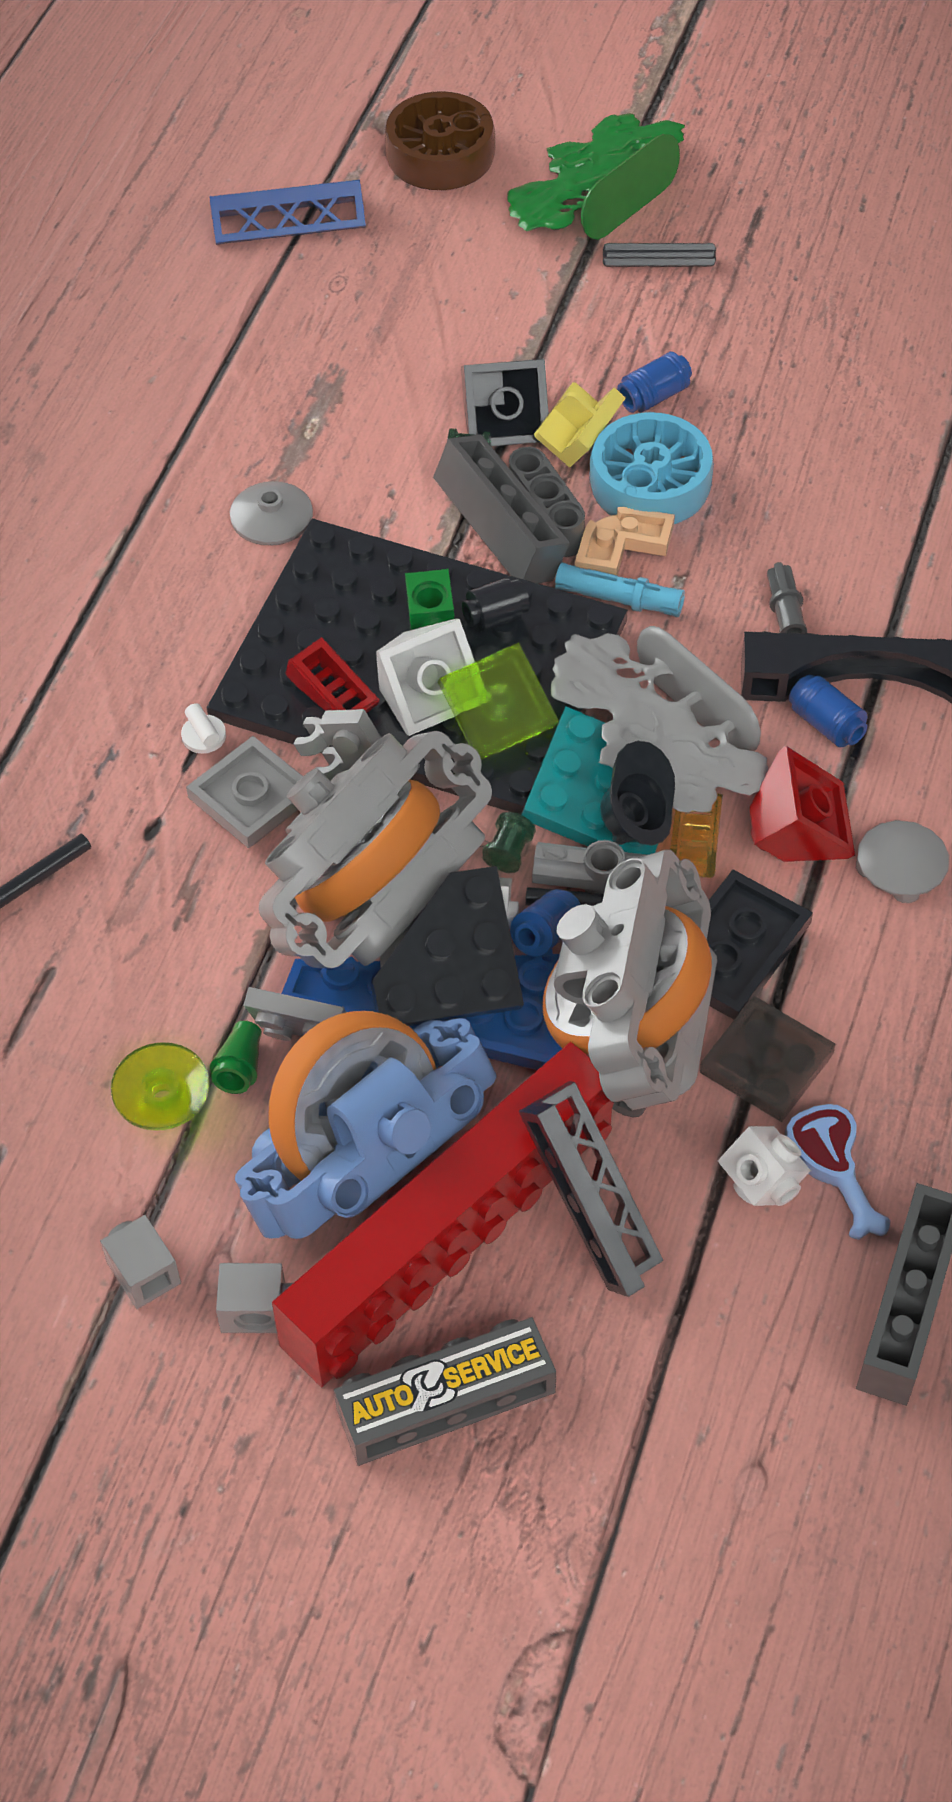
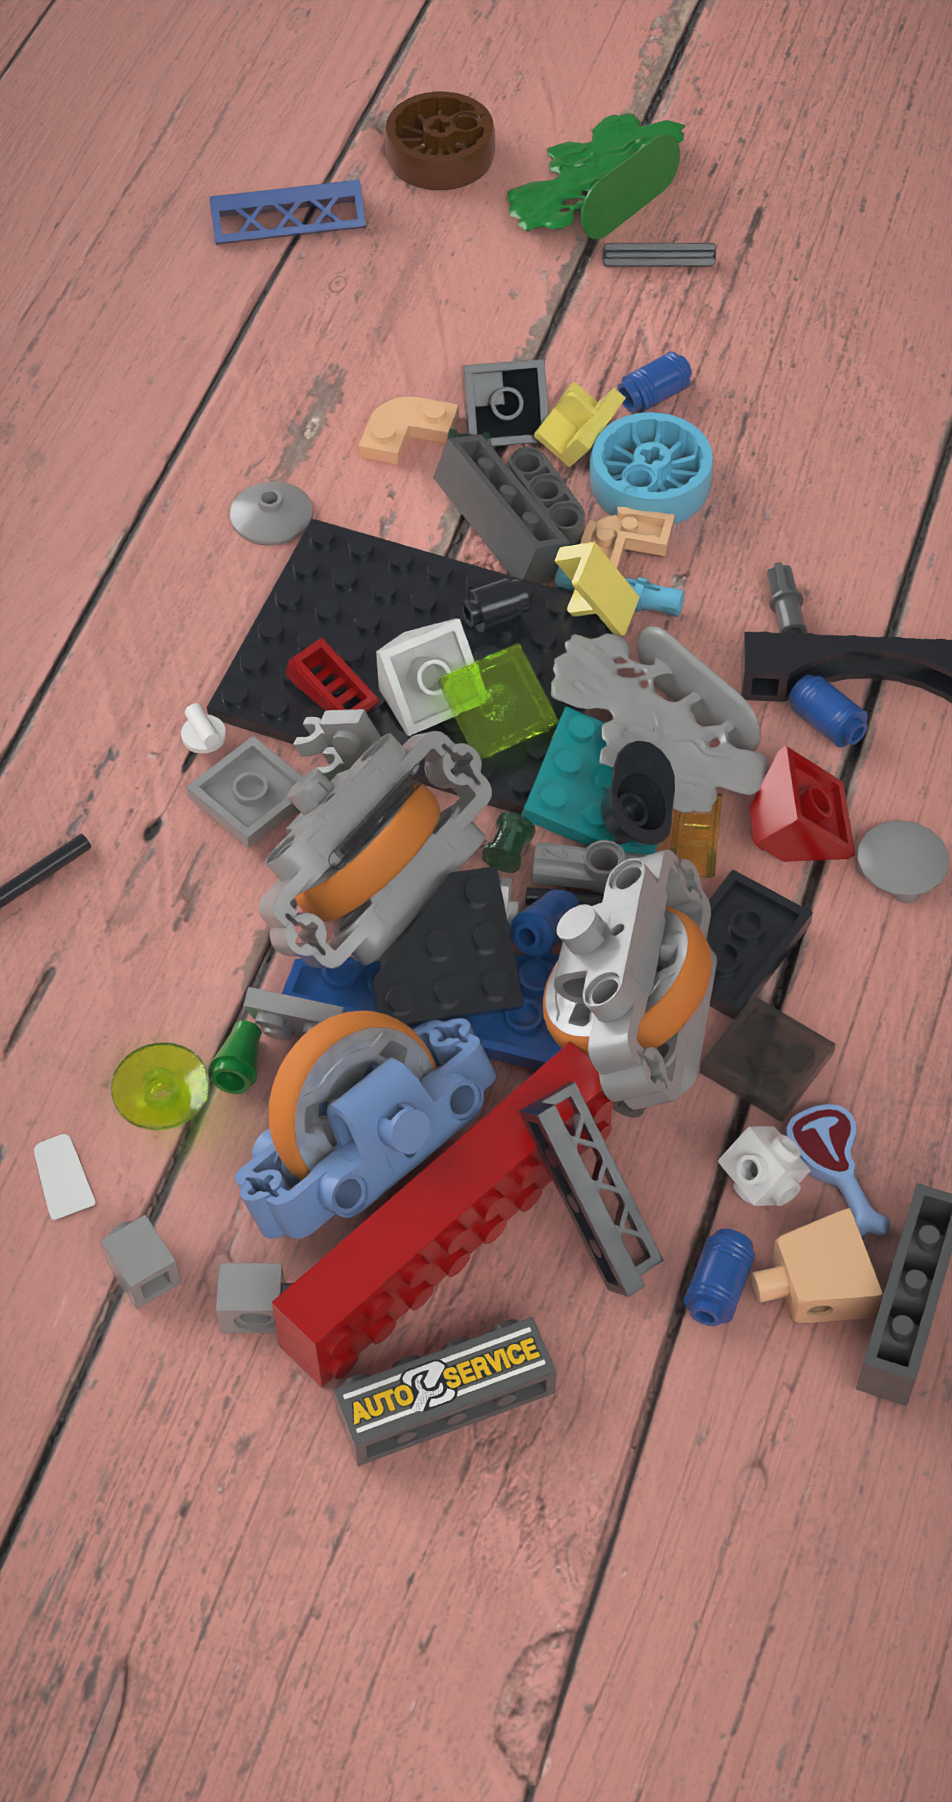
(62, 1177): none -> white sticker
(351, 841): none -> black piece
(405, 418): none -> light nougat plate
(429, 598): green brick -> none
(597, 586): none -> light yellow panel
(719, 1277): none -> blue head
(822, 1272): none -> light nougat torso

